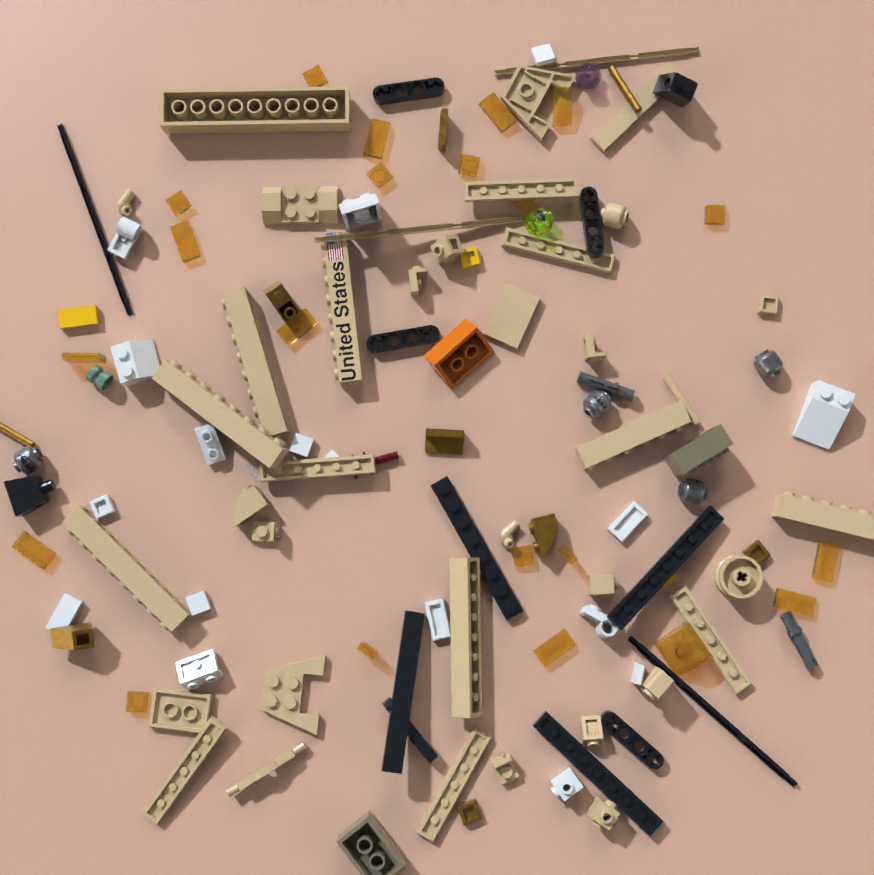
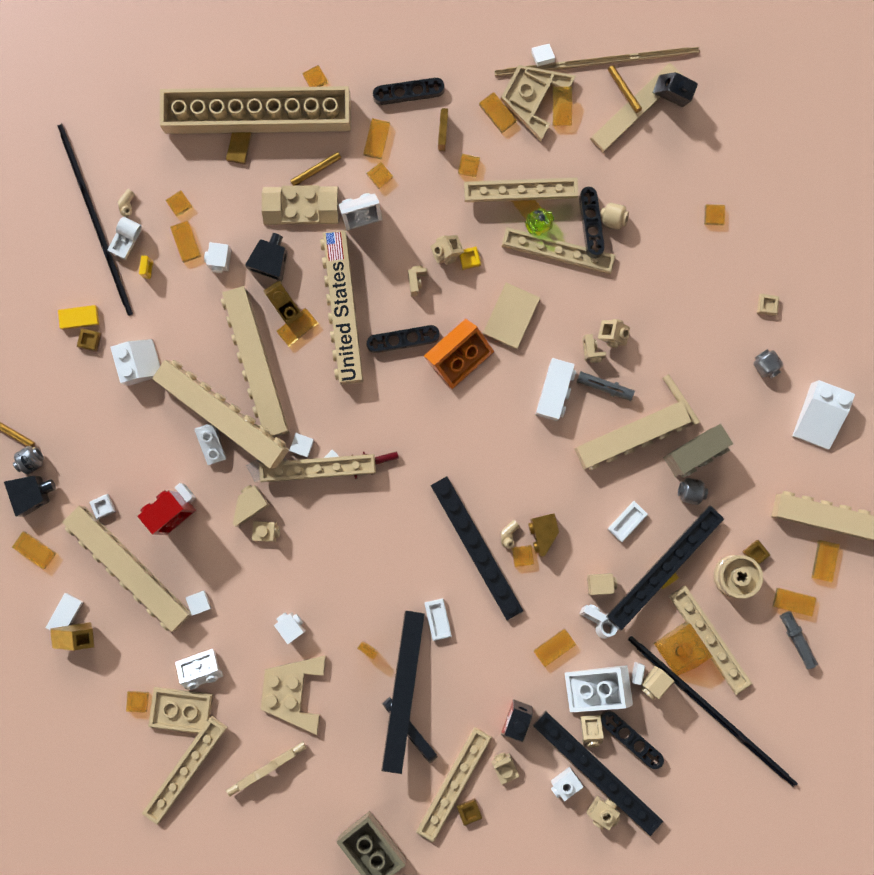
(83, 357): clear yellow tile -> none
(88, 340): none -> pearl gold tile
(99, 377): sand green wheel -> none
(145, 267): none -> yellow tile
(165, 513): none -> red brick
(185, 492): none -> white tile
(218, 257): none -> white brick
(238, 147): none -> pearl gold tile
(268, 258): none -> black torso
(289, 626): none -> white brick
(315, 169): none -> pearl gold bar
(418, 229): tan piece -> none
(444, 441): pearl gold panel -> none
(465, 637): tan brick -> none
(517, 721): none -> black torso
(555, 389): none -> white brick
(567, 554): clear yellow tile -> none
(588, 76): clear purple piece -> none
(597, 404): flat silver head -> none
(599, 689): none -> white slope
(614, 332): none -> tan brick

